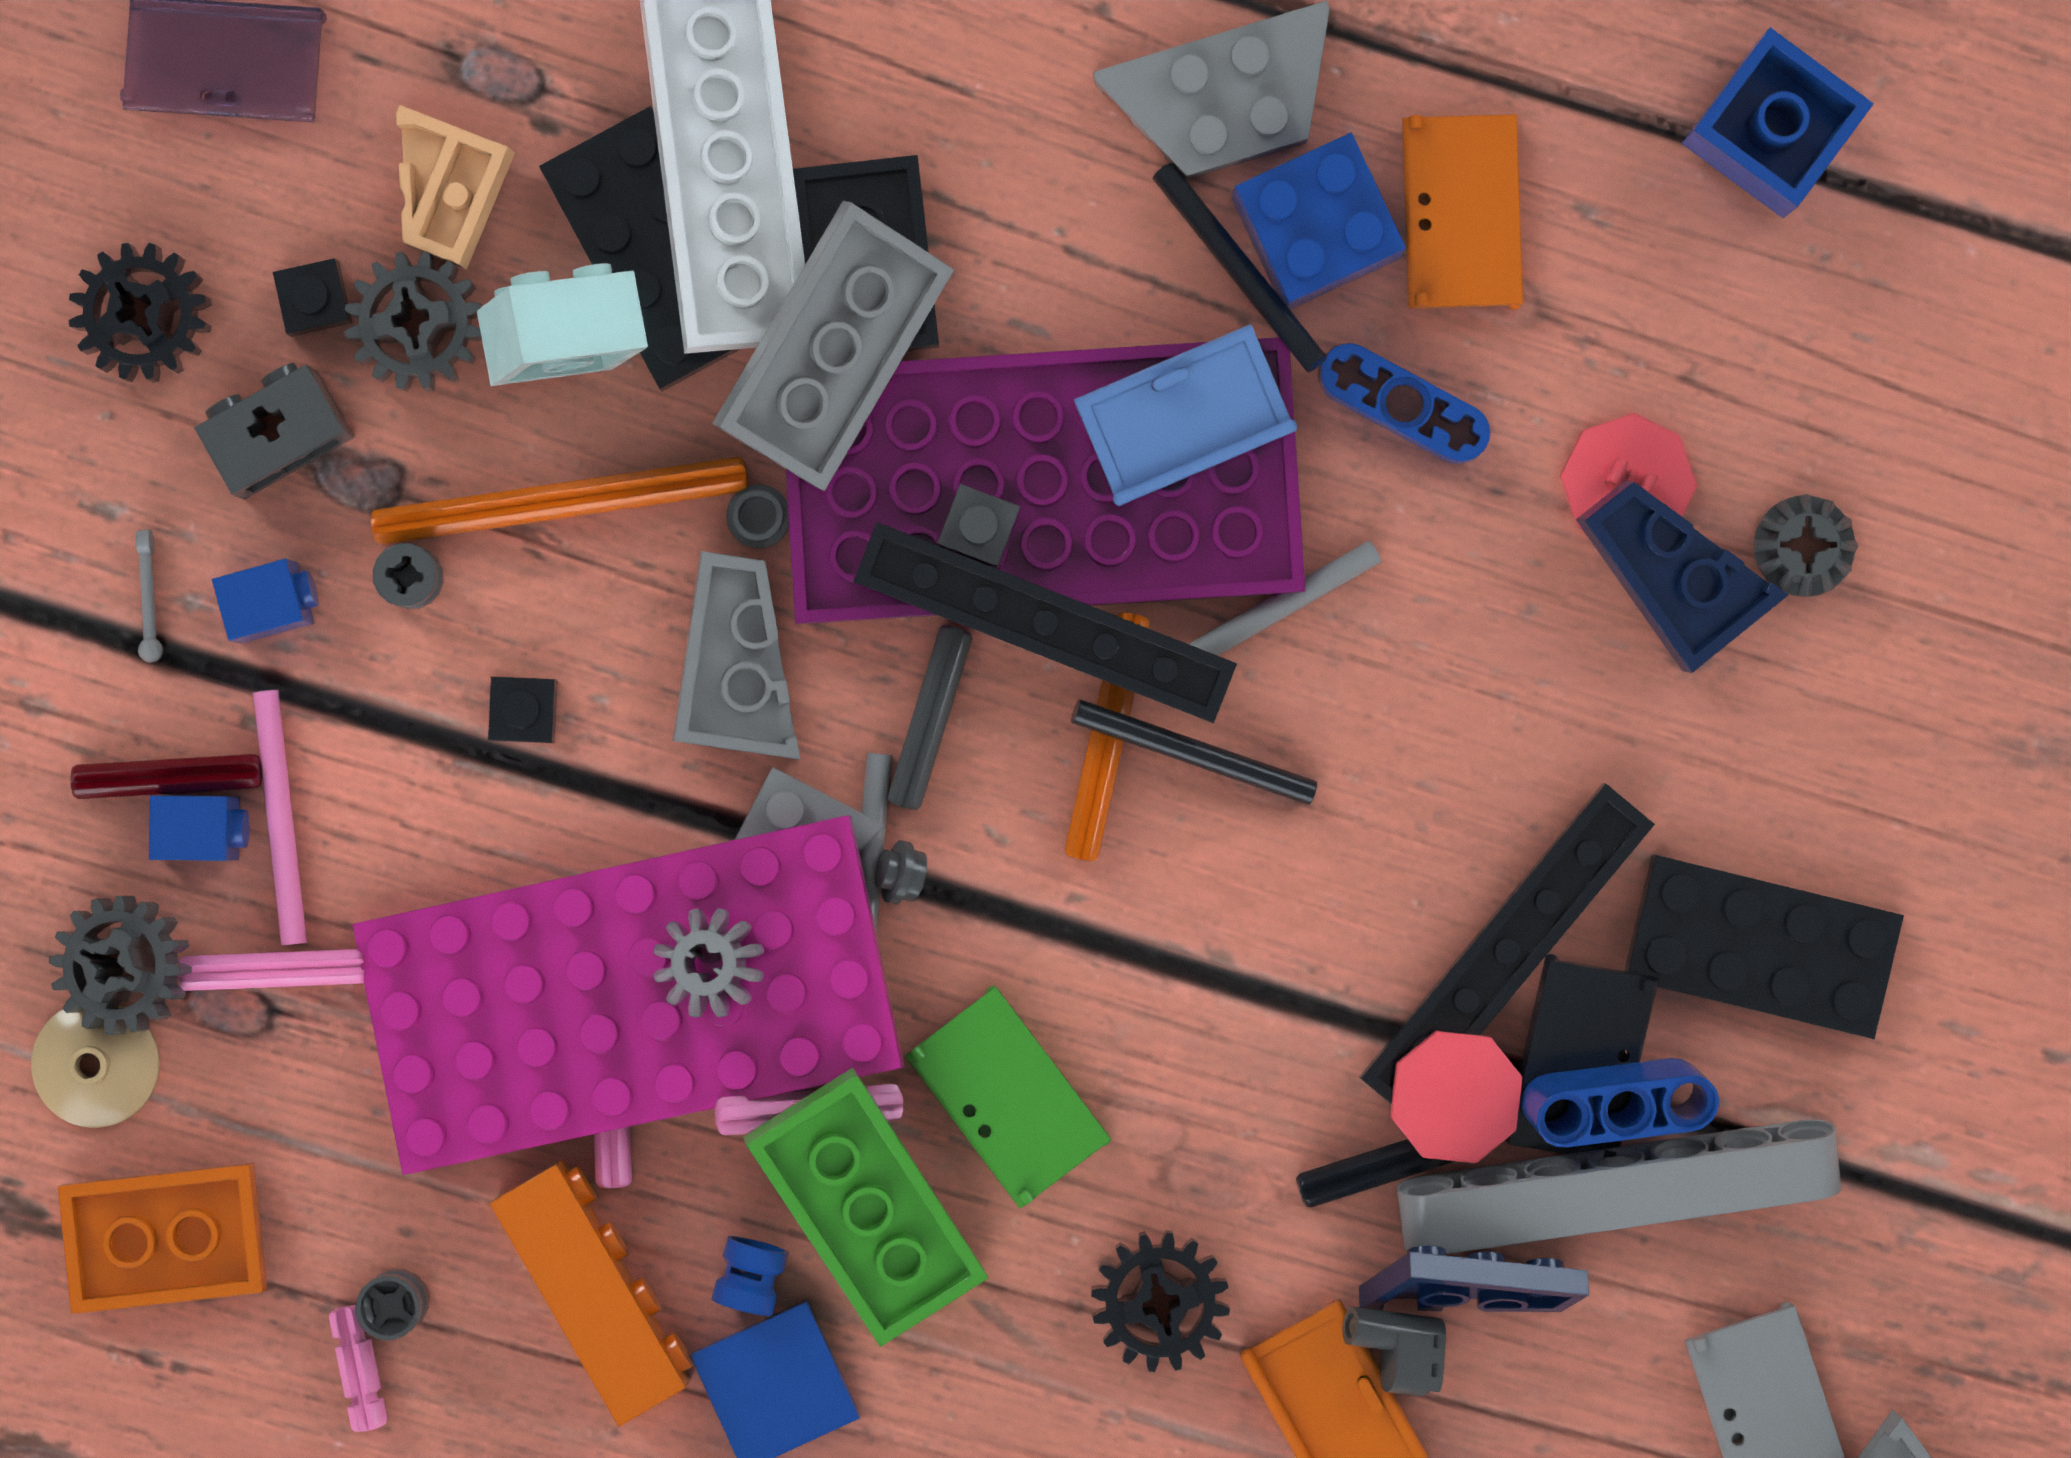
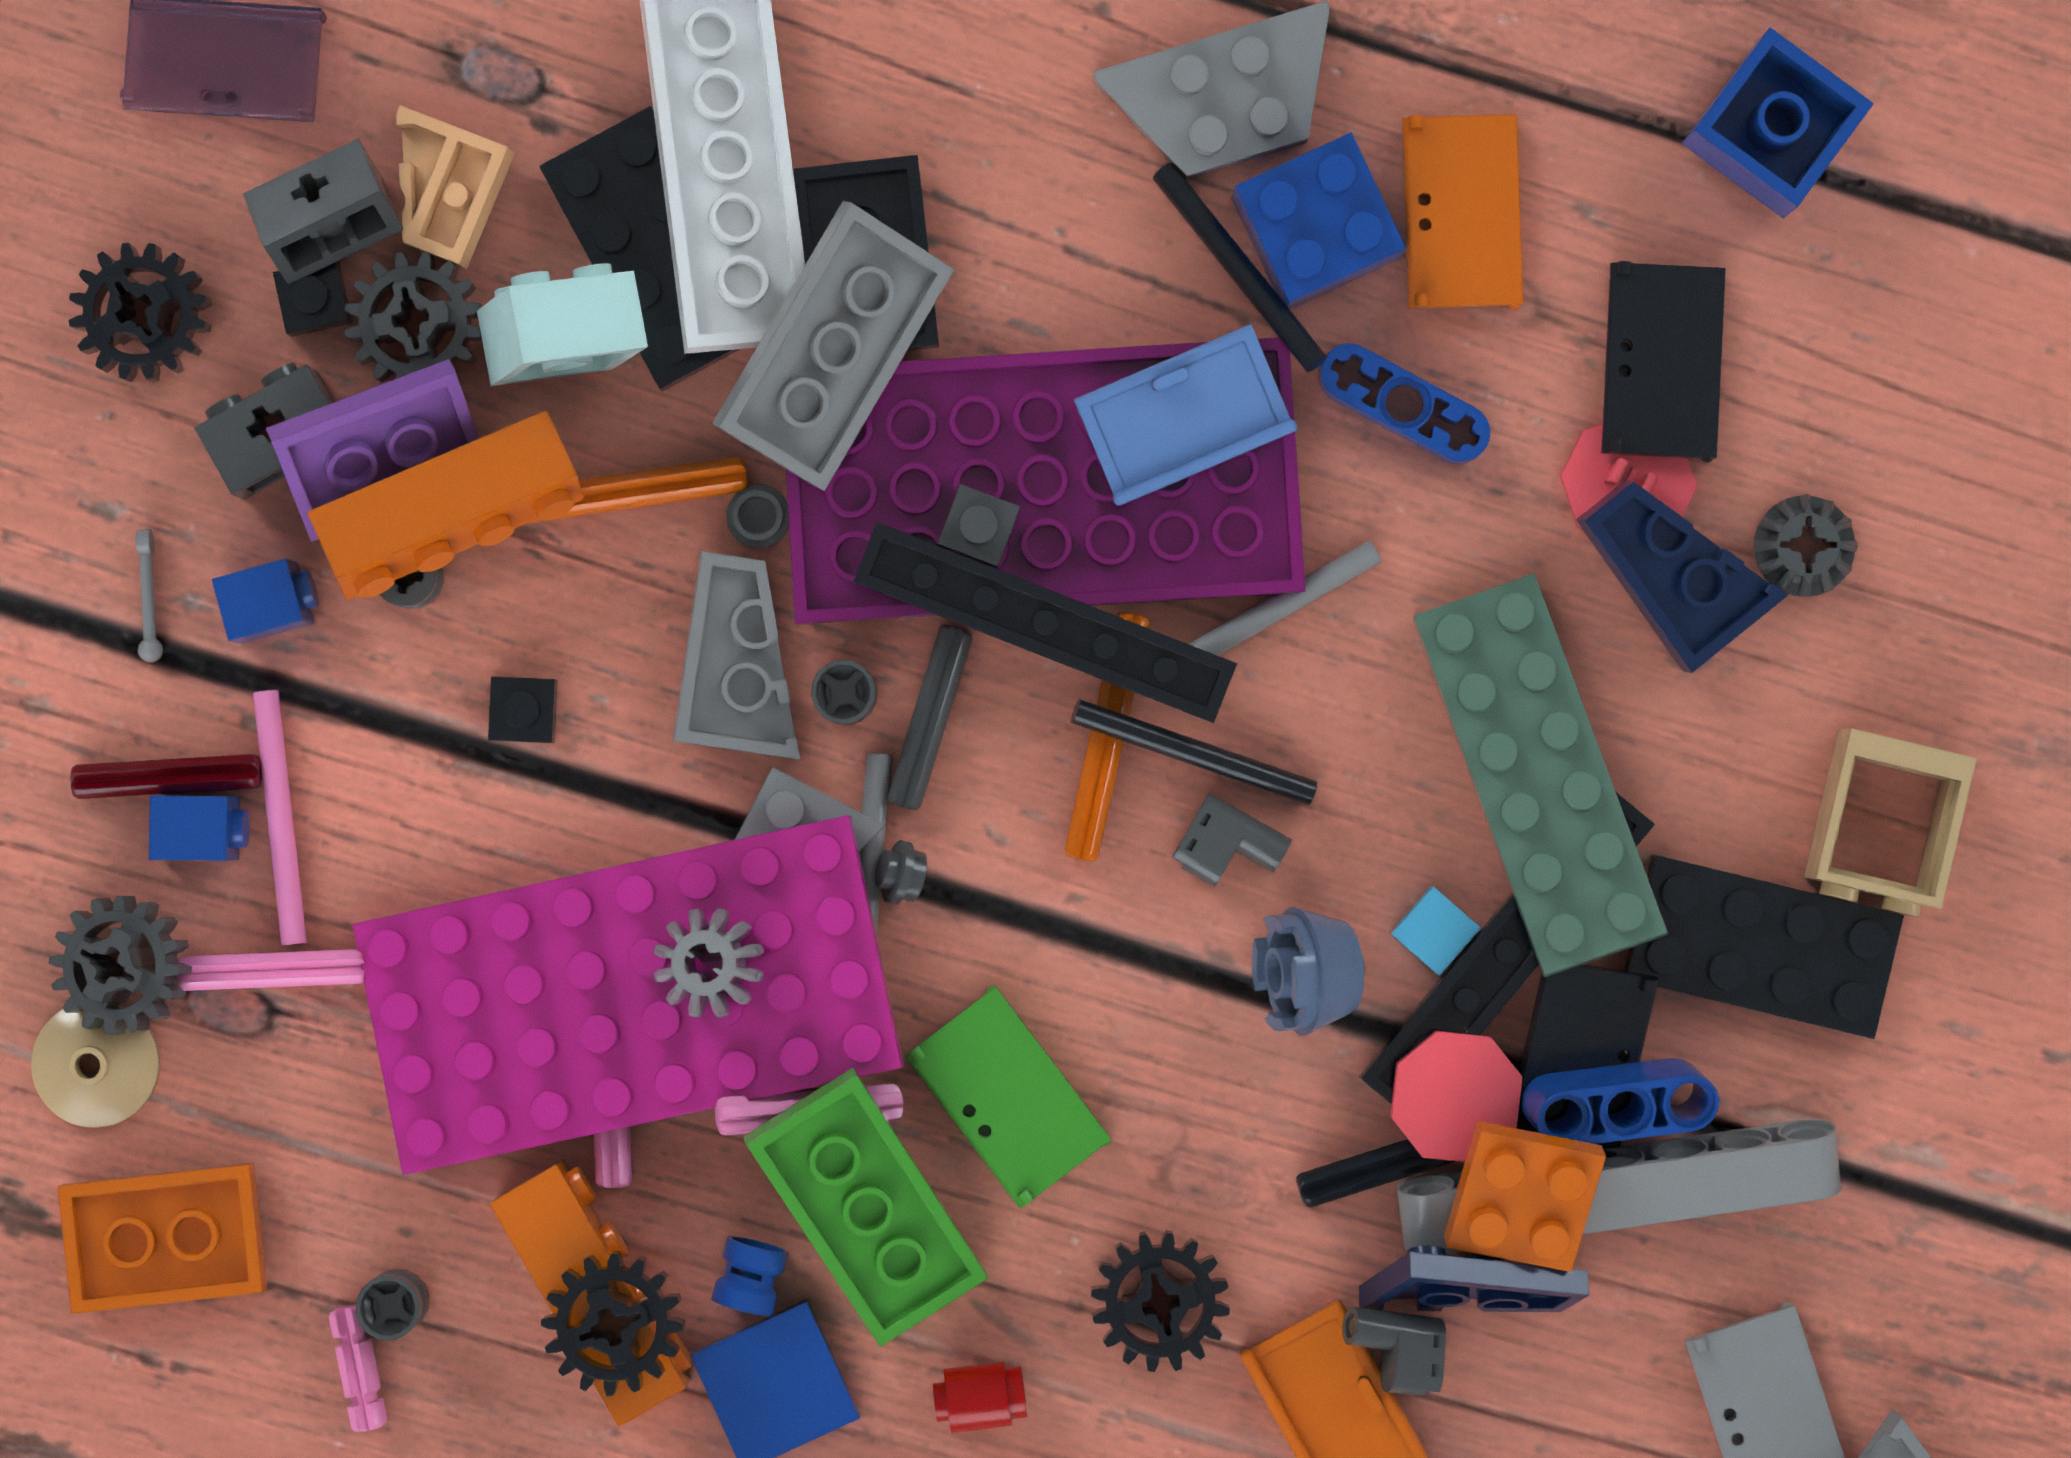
(323, 211): none -> dark grey brick
(371, 436): none -> medium lavender plate
(447, 506): none -> orange brick
(622, 1351): none -> black gear
(835, 689): none -> dark grey wheel
(980, 1397): none -> red brick
(1221, 831): none -> dark grey piece
(1309, 970): none -> sand blue cone
(1435, 930): none -> medium azure tile
(1524, 1196): none -> orange plate
(1539, 775): none -> sand green plate
(1673, 362): none -> black door
(1955, 776): none -> tan window

